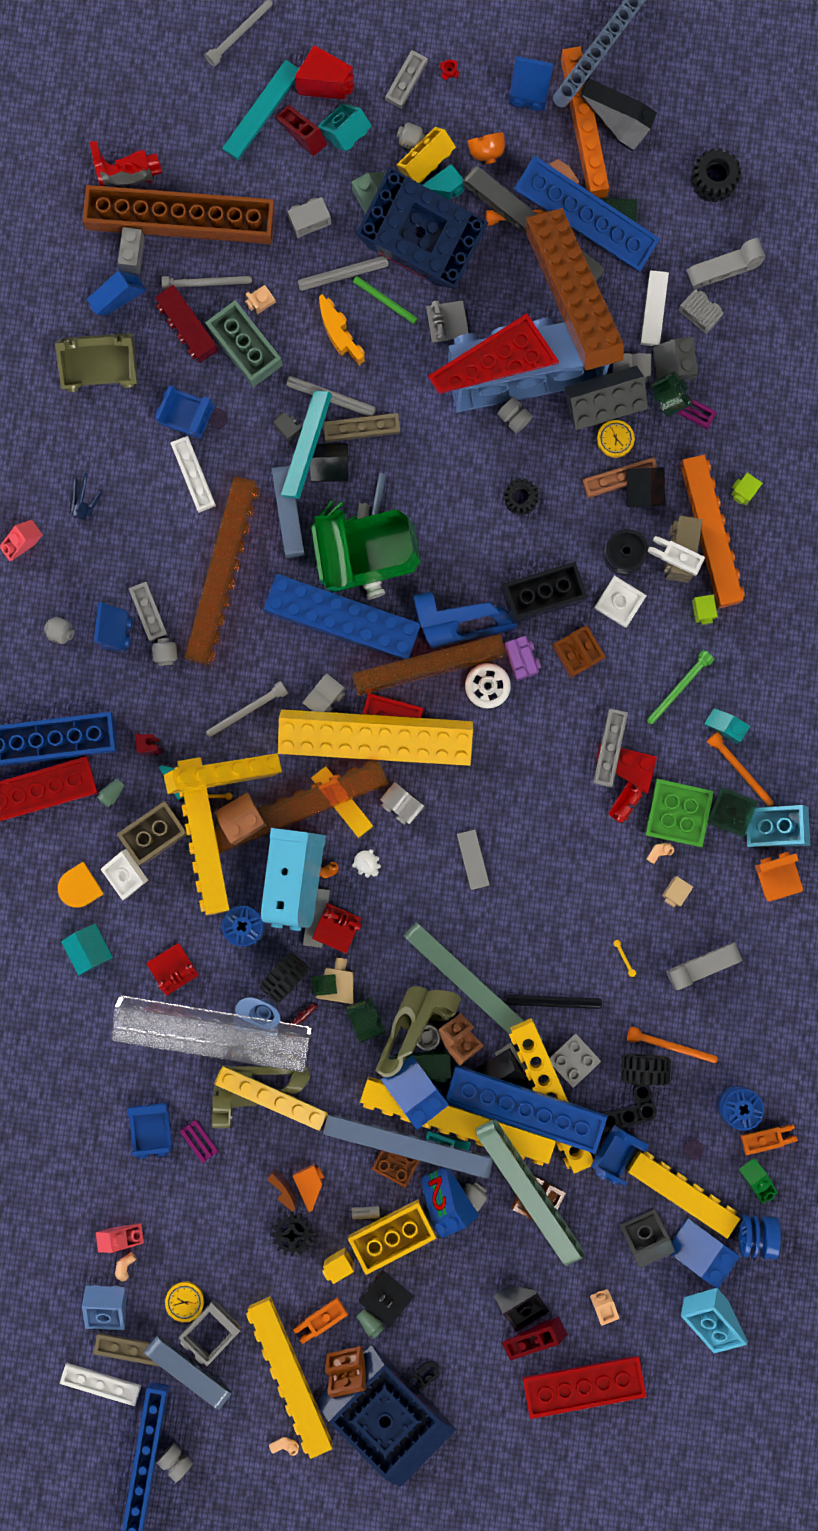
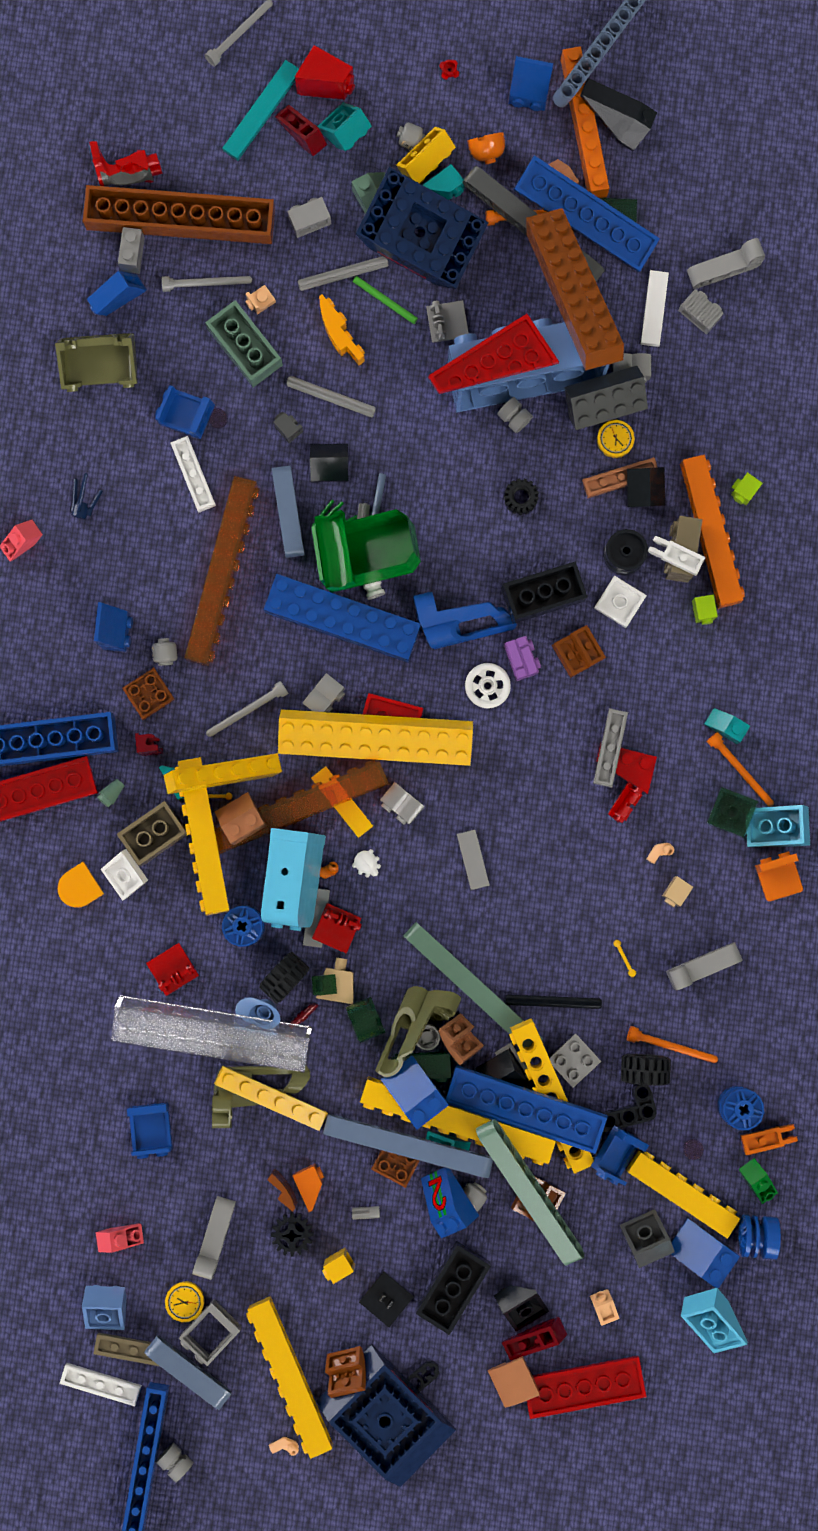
(59, 630): light grey head -> none
(86, 949): teal slope -> none
(122, 1265): light nougat arm -> none
(148, 611): light grey plate -> none
(148, 693): none -> dark orange tile
(186, 324): dark red brick -> none
(201, 1144): magenta tile -> none
(214, 1238): none -> light grey beam
(306, 444): tile -> none
(322, 1319): orange hinge -> none
(361, 427): dark tan plate -> none
(371, 1324): sand green cone -> none
(392, 1237): yellow brick -> none
(406, 79): light grey plate -> none
(428, 665): clear orange brick -> none
(453, 1287): none -> black brick
(514, 1382): none -> nougat slope
(671, 394): clear green brick -> none
(676, 356): dark grey slope -> none
(679, 813): bright green plate -> none
(696, 420): magenta tile -> none
(703, 660): bright green piece -> none
(715, 160): black tyre -> none

